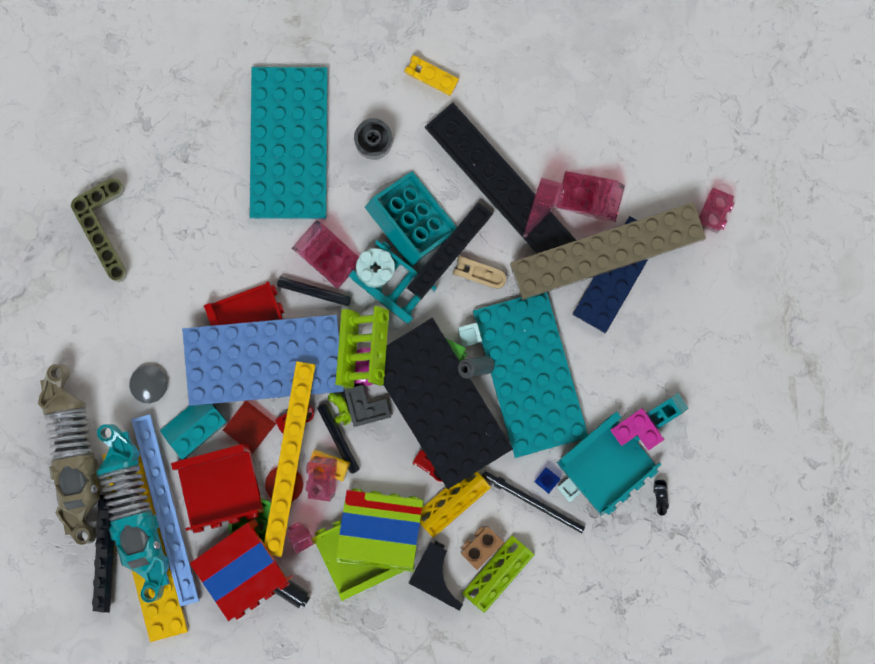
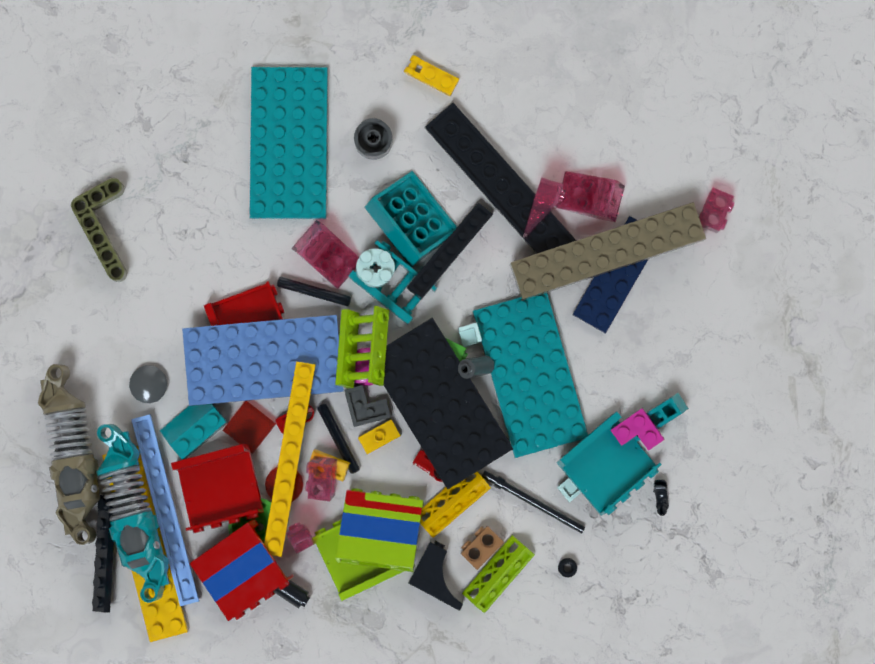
(339, 401): lime piece -> none
(379, 436): none -> yellow plate
(480, 273): tan plate -> none
(547, 480): clear blue plate -> none
(563, 562): none -> black plate

